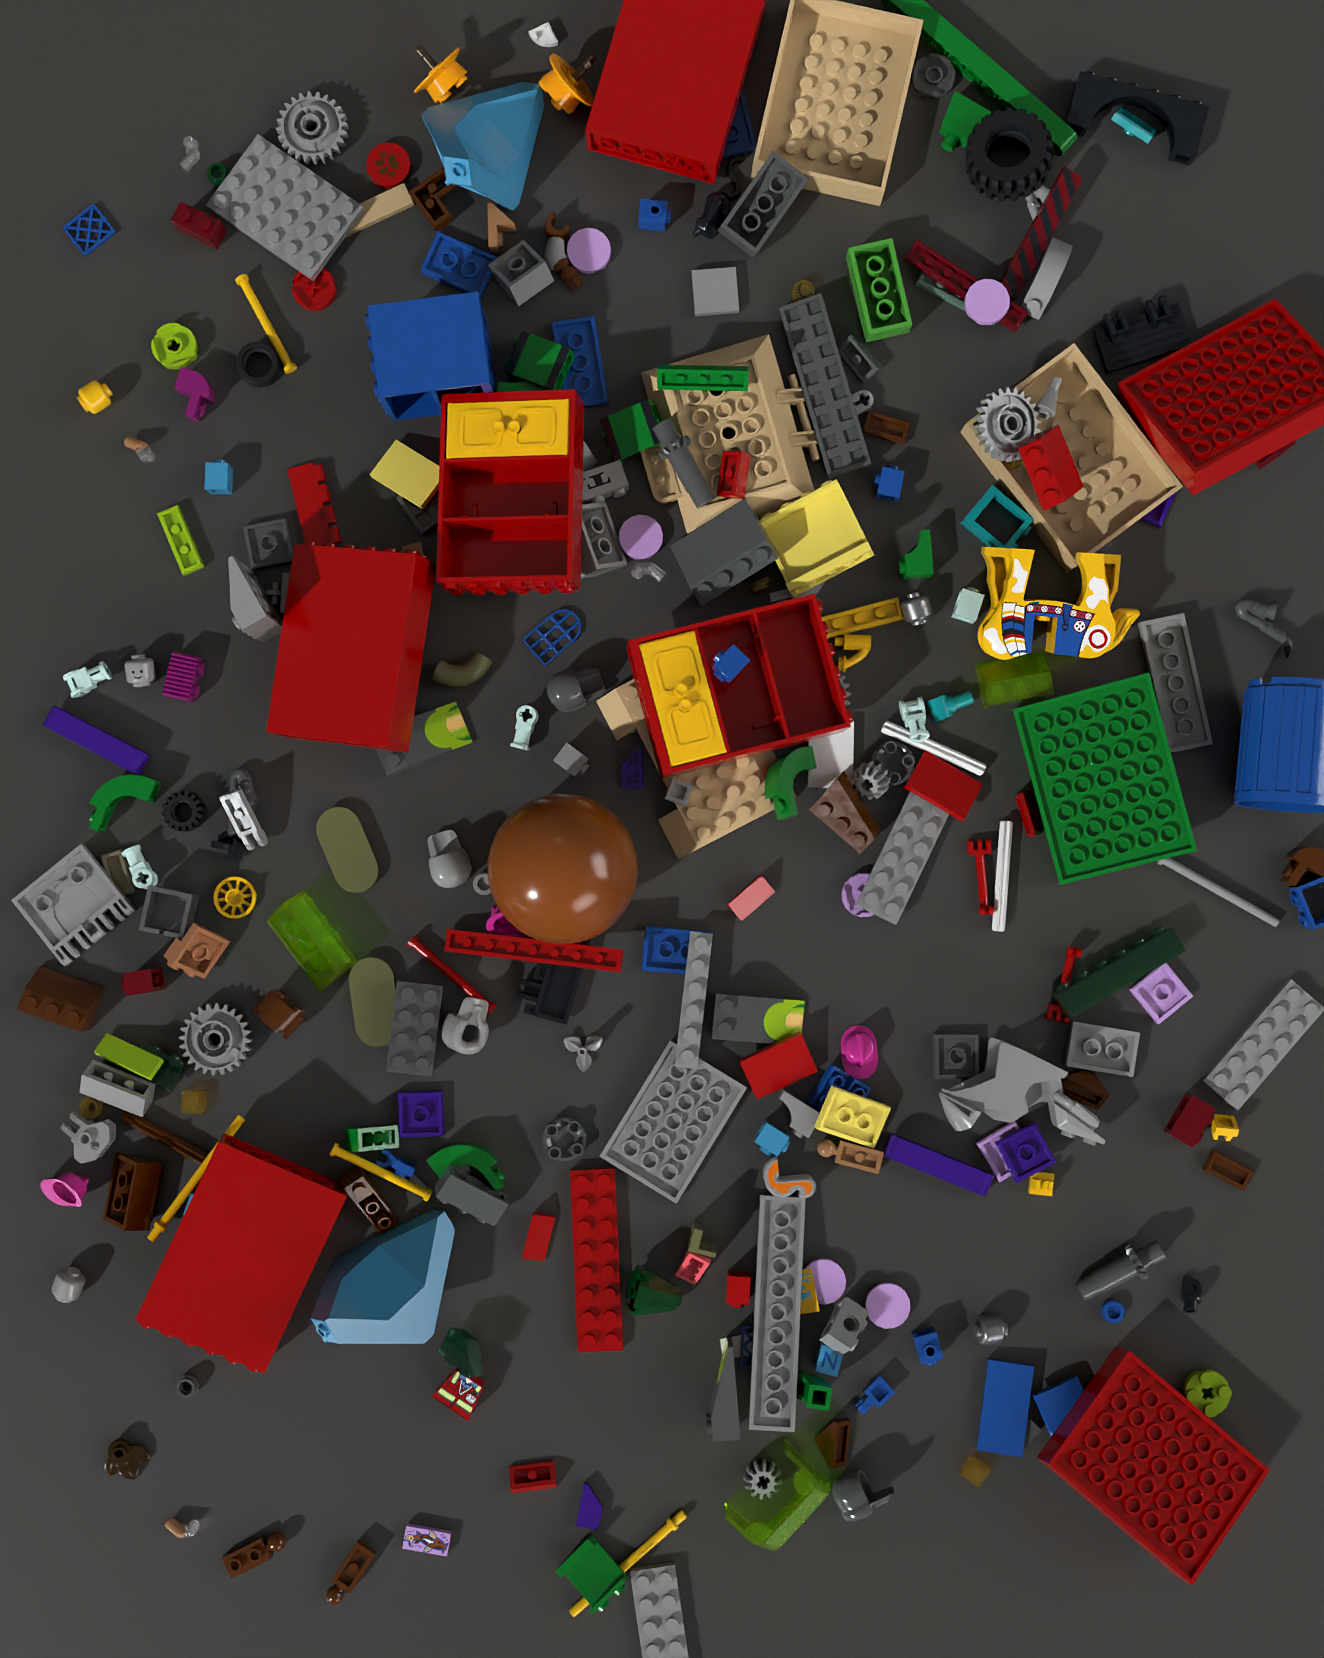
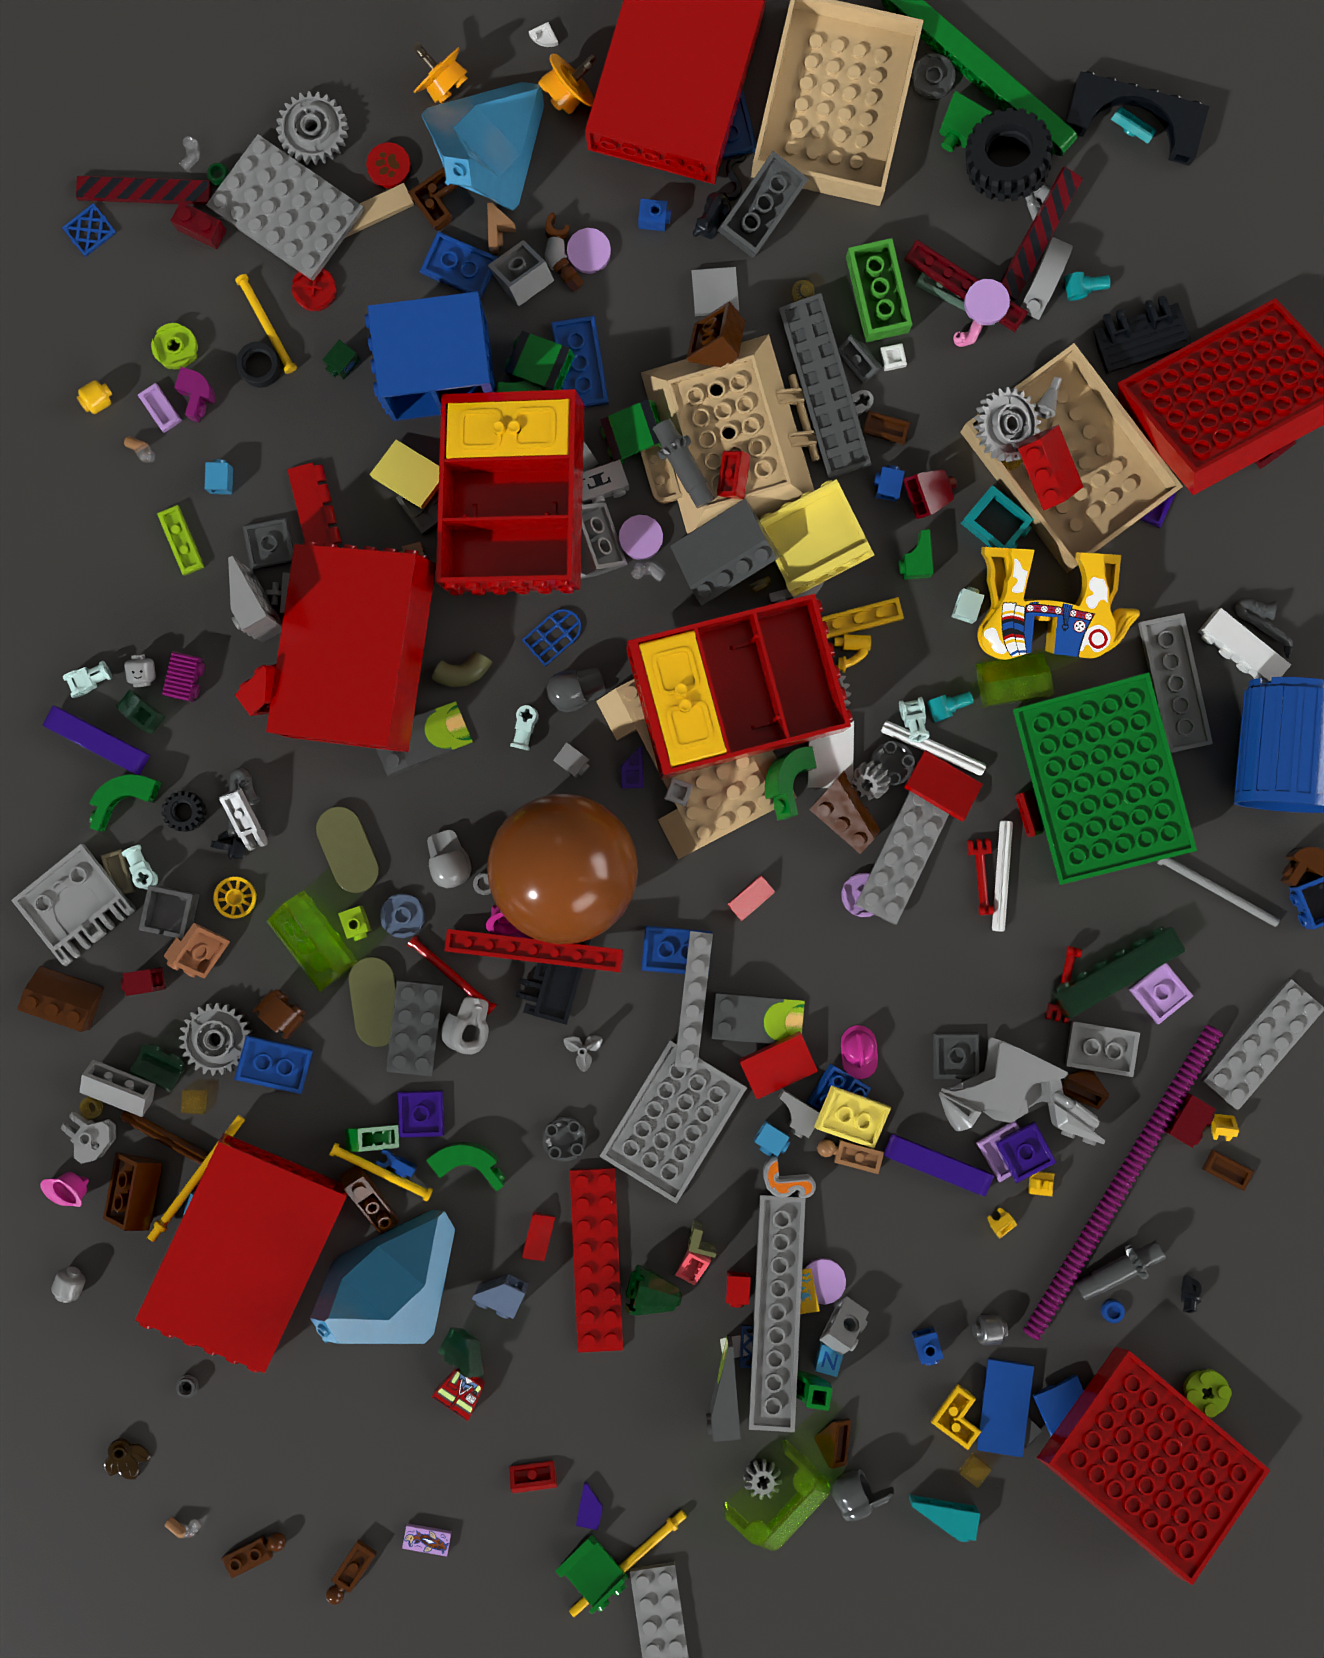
(128, 1056): lime tile -> none
(140, 712): none -> clear green slope
(143, 190): none -> tile
(160, 407): none -> lavender tile
(257, 692): none -> red slope
(273, 1064): none -> blue tile
(340, 360): none -> dark green brick
(355, 923): none -> lime brick
(402, 915): none -> sand blue tile
(471, 1195): dark grey brick -> none
(502, 1295): none -> sand blue slope
(702, 377): green plate -> none
(717, 337): none -> reddish brown slope
(729, 664): blue brick -> none
(877, 1393): blue plate -> none
(887, 1305): lavender tile -> none
(893, 357): none -> white tile
(916, 608): flat silver head -> none
(930, 491): none -> dark red torso
(951, 1417): none -> yellow brick
(955, 1518): none -> teal slope
(967, 338): none -> bright pink arm
(1002, 1225): none -> yellow tile
(1080, 286): none -> teal pin
(1122, 1182): none -> magenta piece
(1242, 647): none -> white brick

